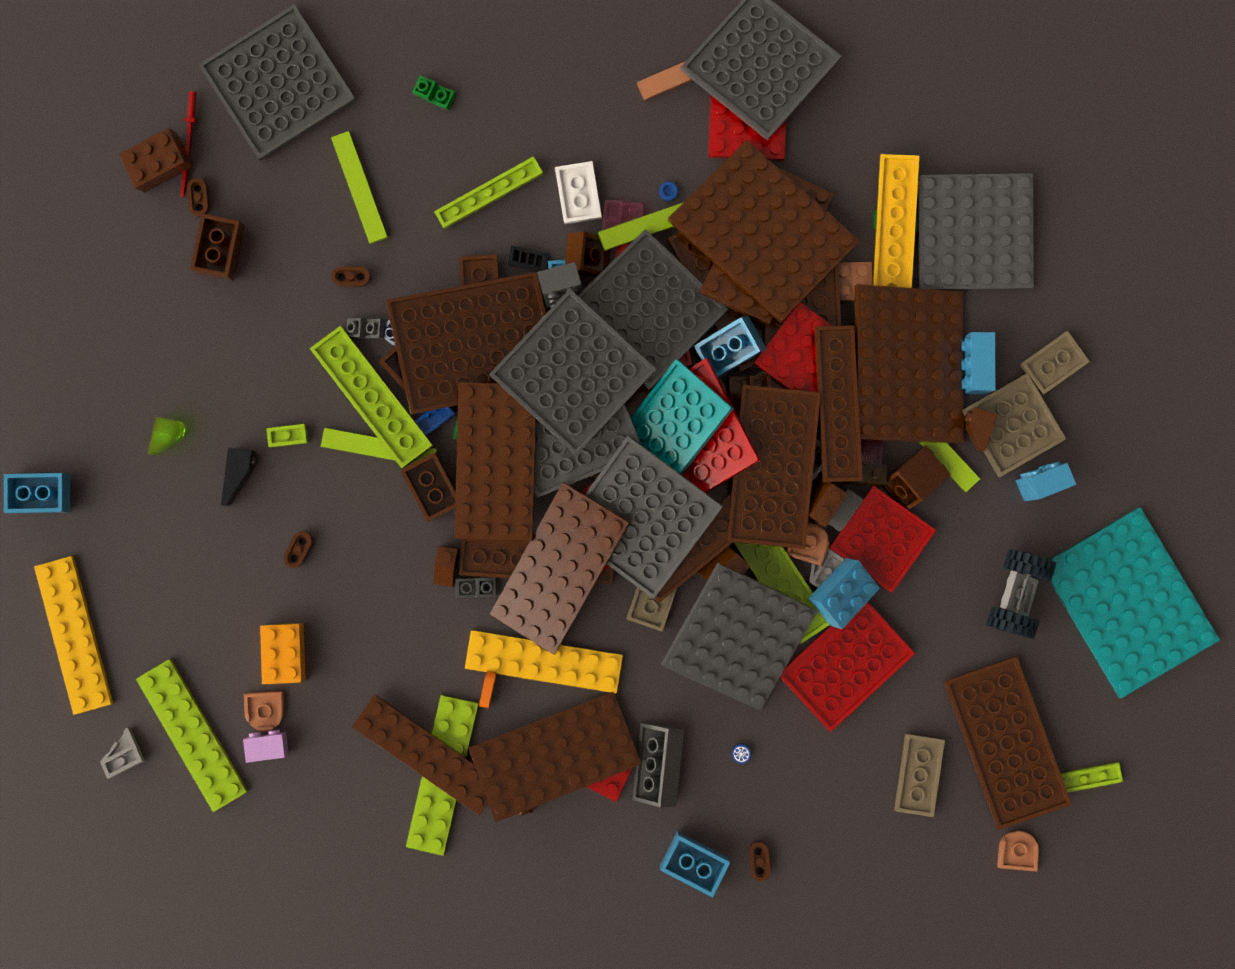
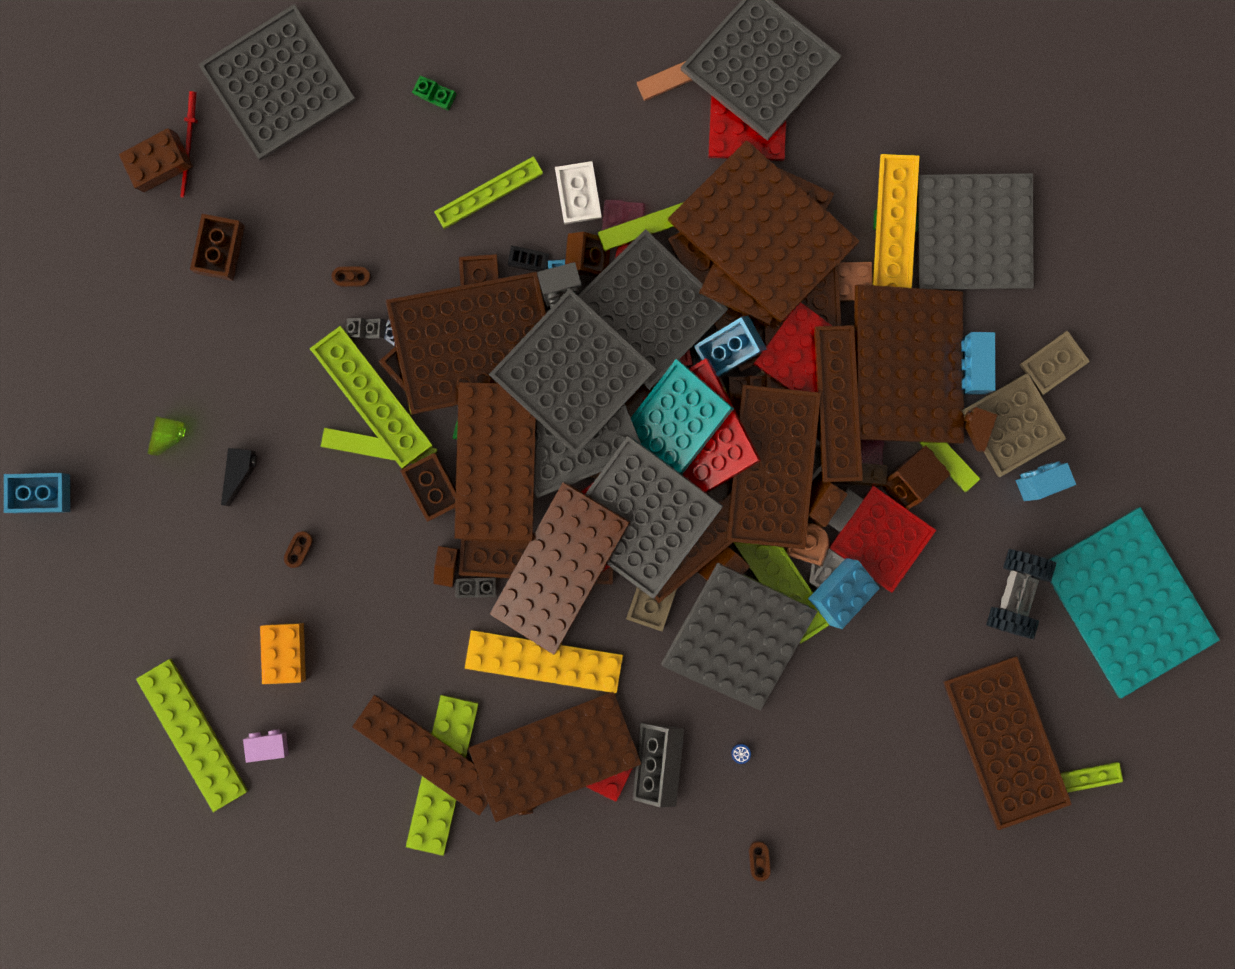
(73, 635): yellow plate -> none
(122, 755): light grey wing -> none
(198, 198): reddish brown plate -> none
(264, 709): nougat tile -> none
(287, 435): lime plate -> none
(359, 187): lime tile -> none
(434, 419): blue plate -> none
(487, 690): orange beam -> none
(668, 191): blue tile -> none
(694, 864): dark azure brick -> none
(846, 666): red plate -> none
(919, 775): dark tan plate -> none
(1018, 851): nougat tile -> none

